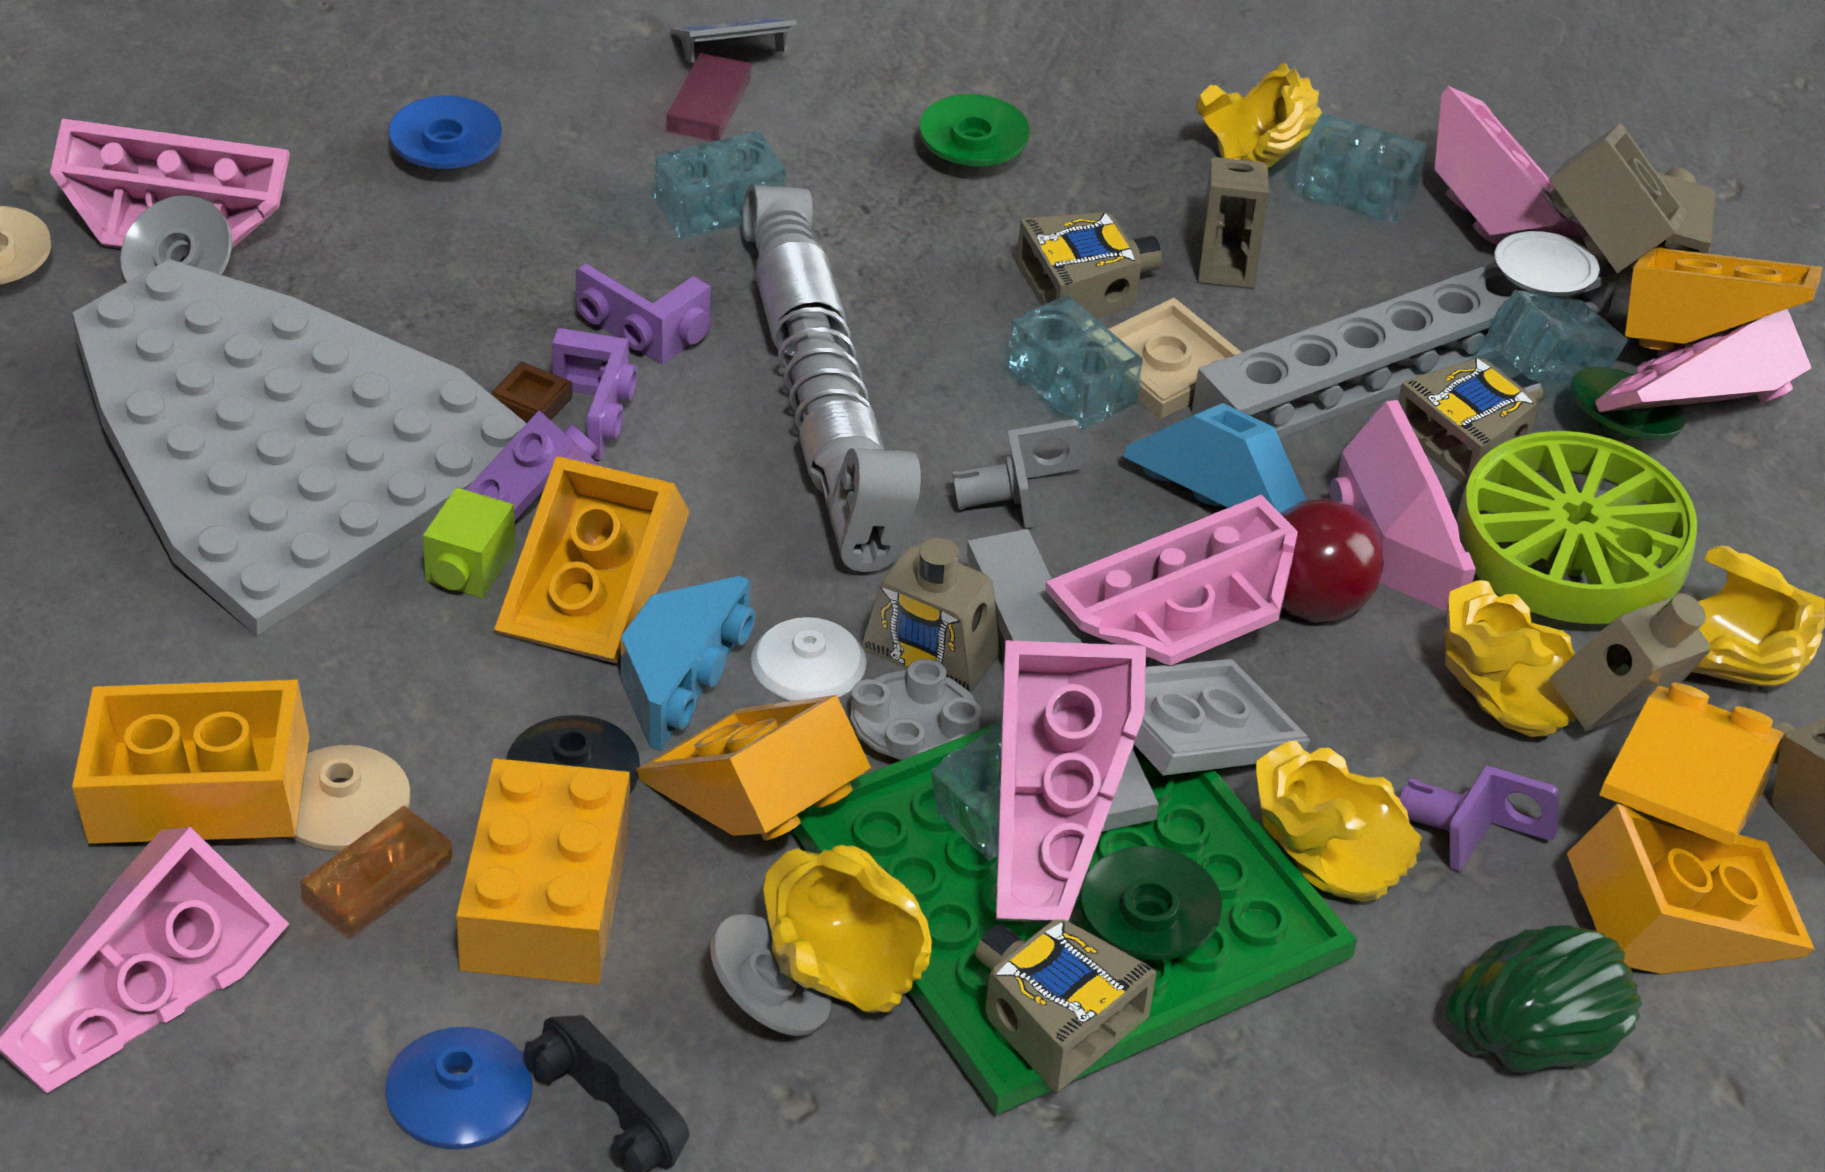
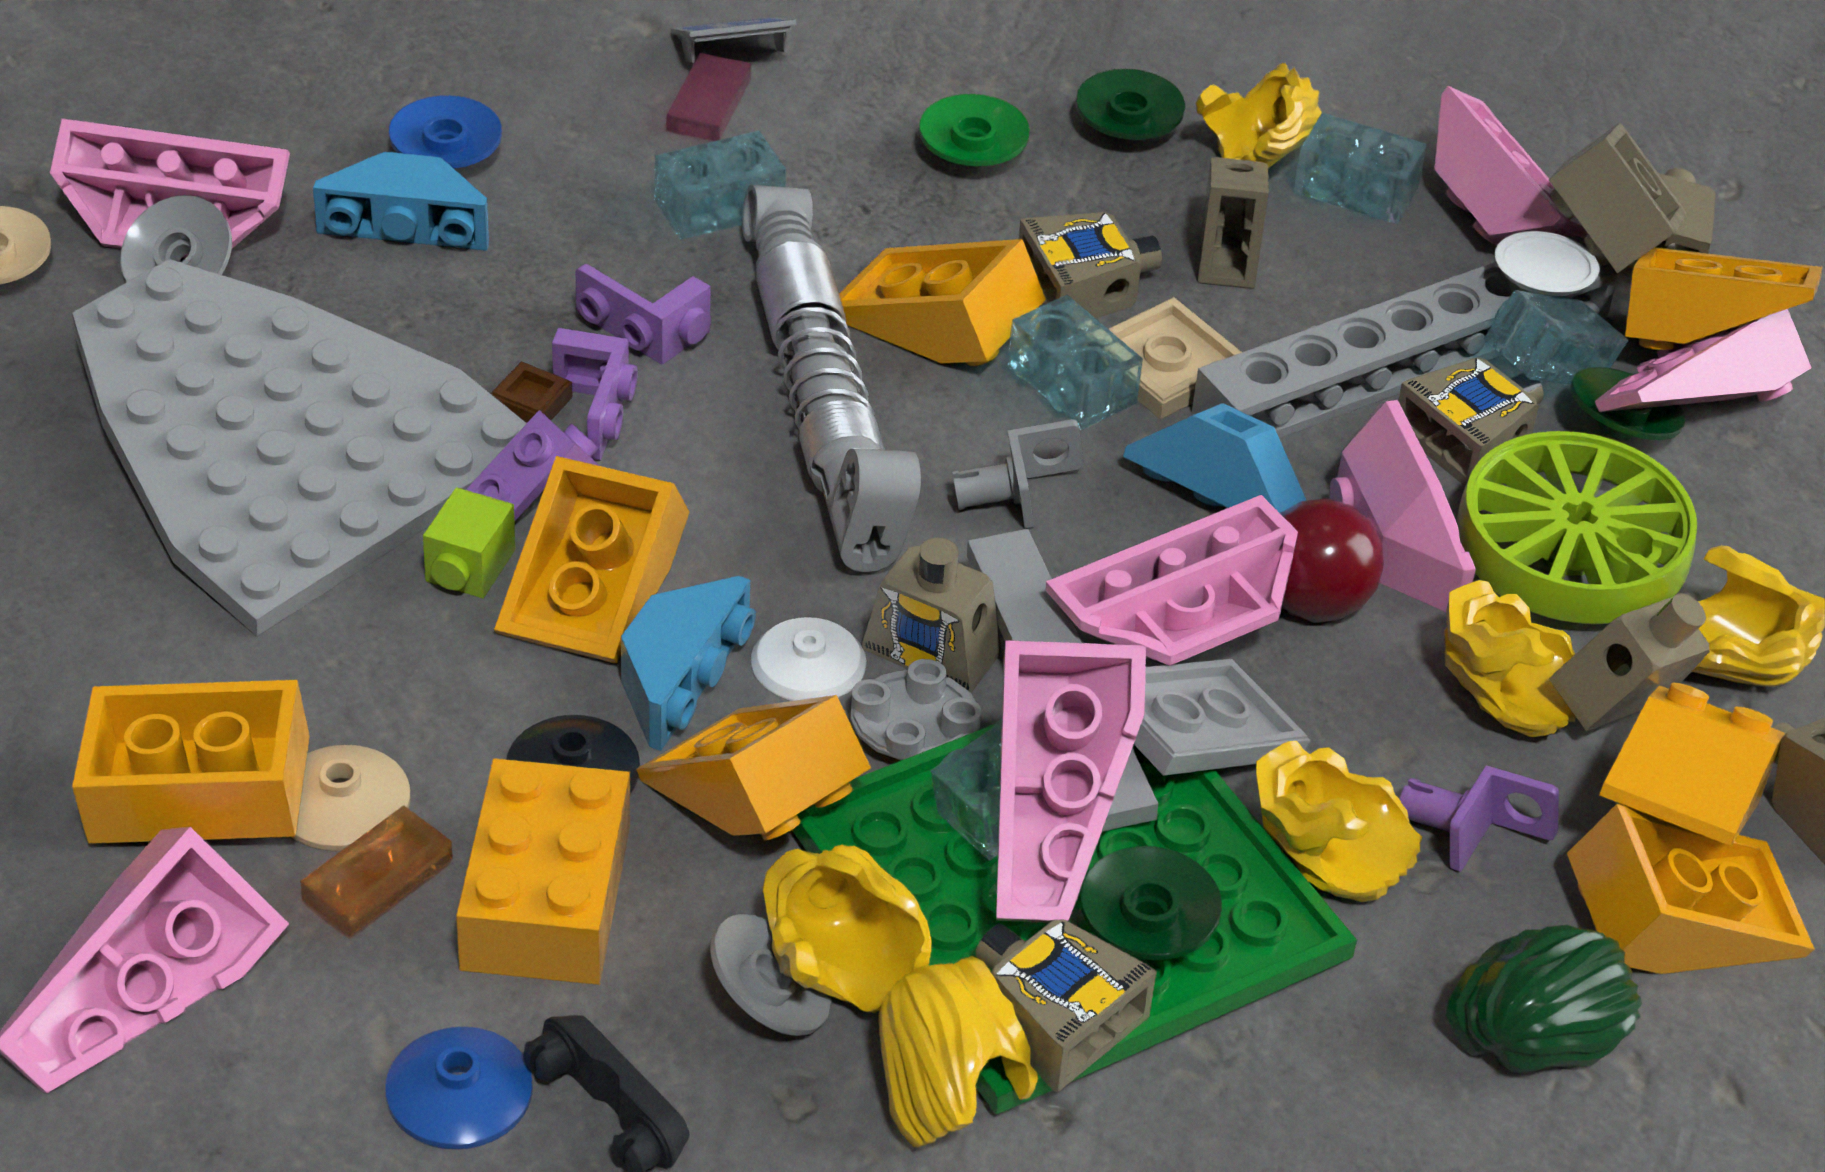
(402, 201): none -> dark azure slope
(936, 1039): none -> yellow hair
(945, 298): none -> light orange slope
(1130, 104): none -> dark green dish

